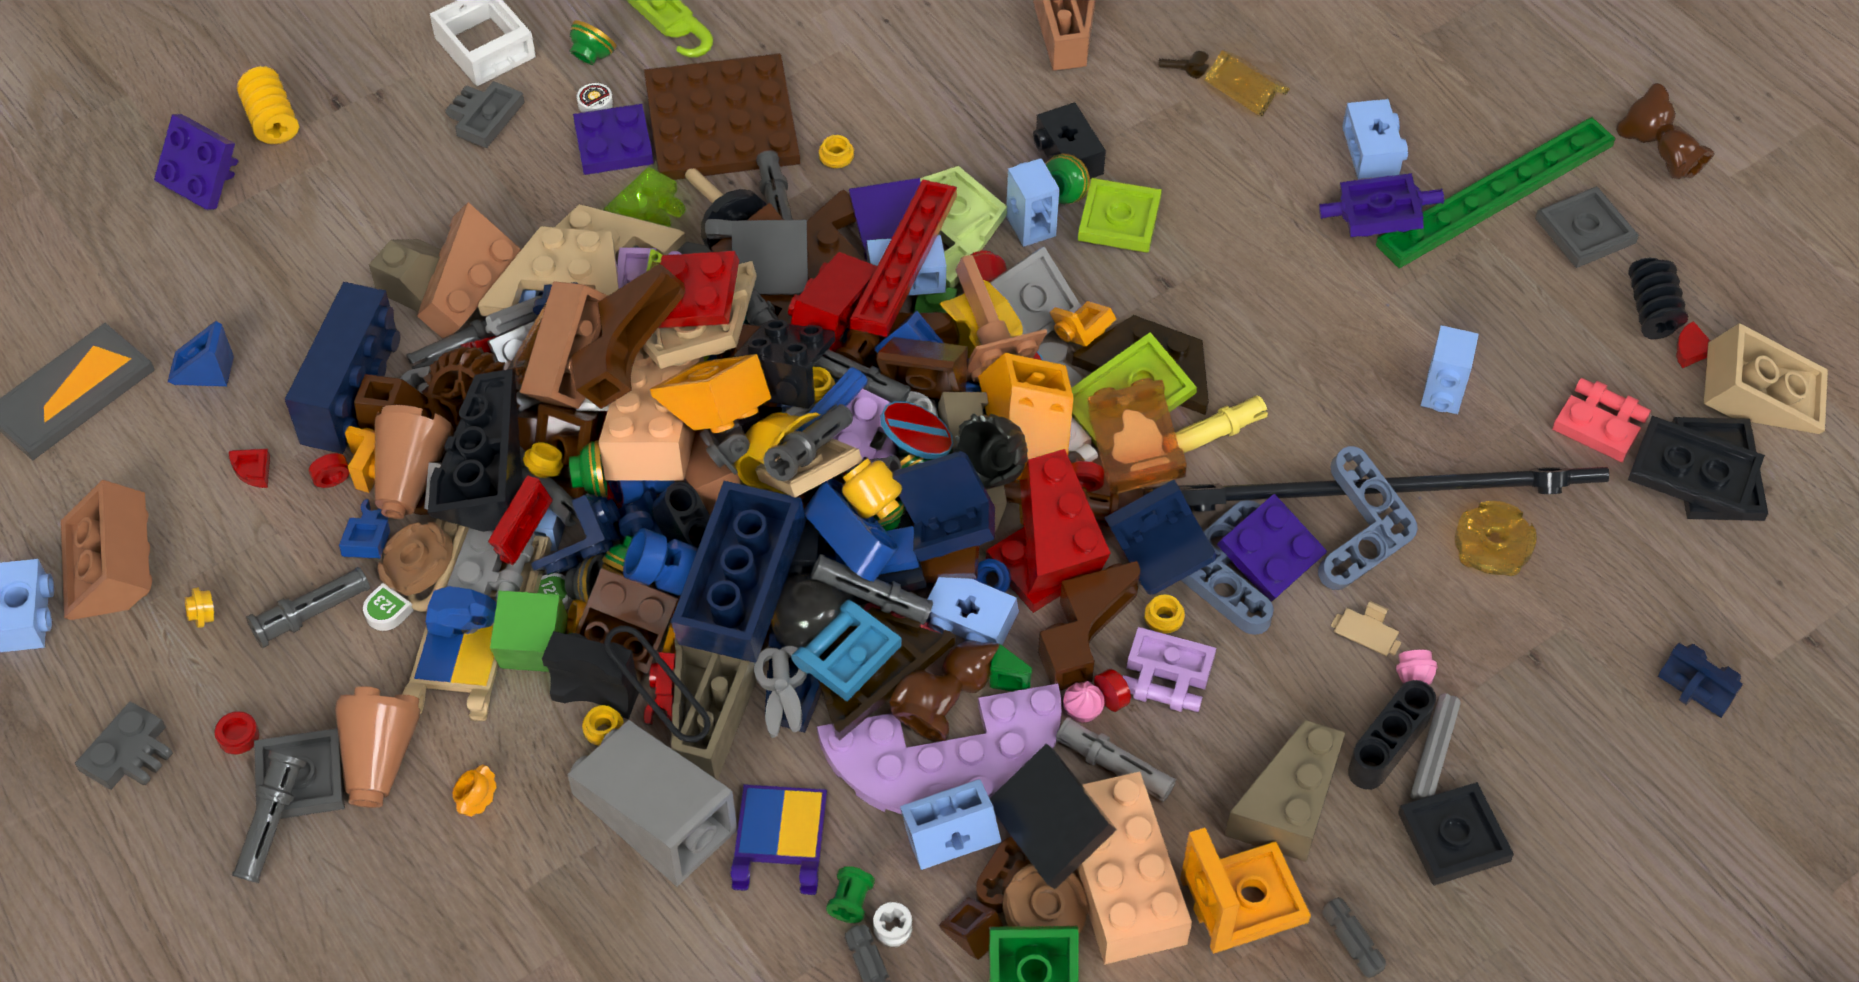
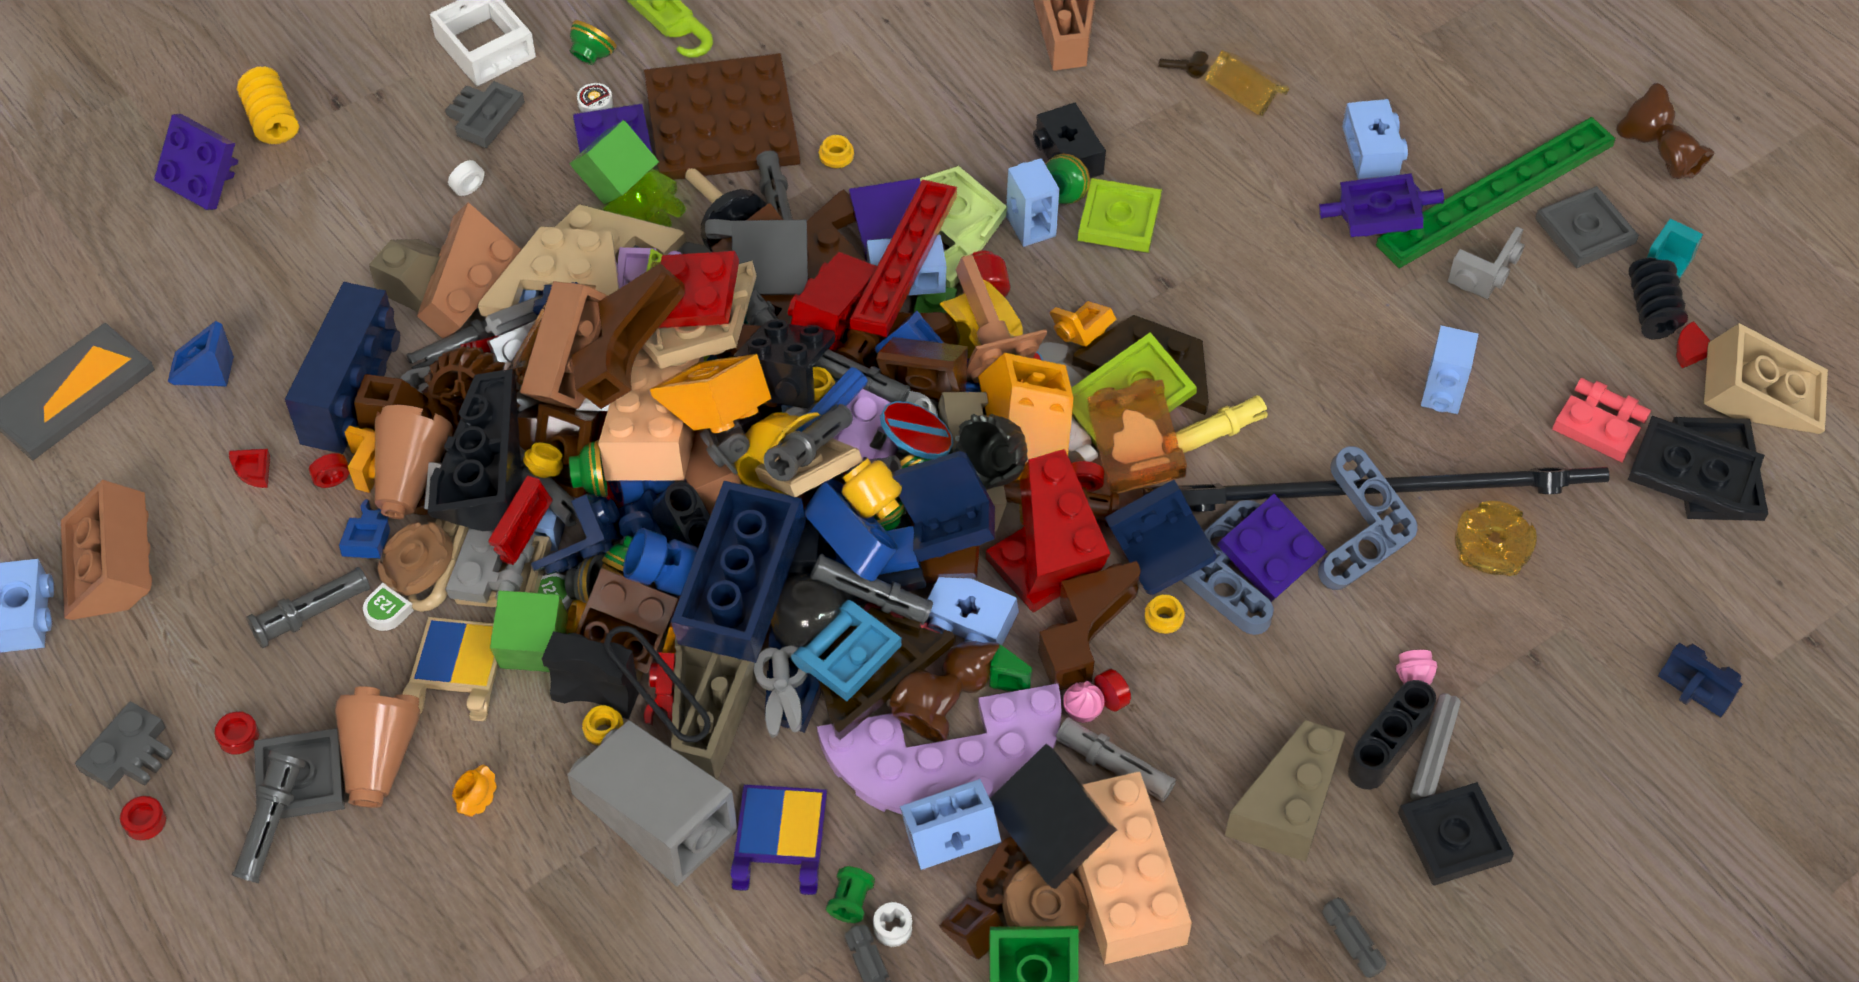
(143, 818): none -> red tile
(199, 607): yellow plate -> none
(459, 612): blue rock -> none
(466, 178): none -> white tile
(614, 162): none -> bright green head
(1002, 571): blue plate -> none
(1034, 289): light grey plate -> none
(1169, 659): lavender plate -> none
(1218, 887): light orange bracket -> none
(1368, 629): tan piece -> none
(1482, 276): none -> light grey bracket
(1677, 244): none -> teal panel

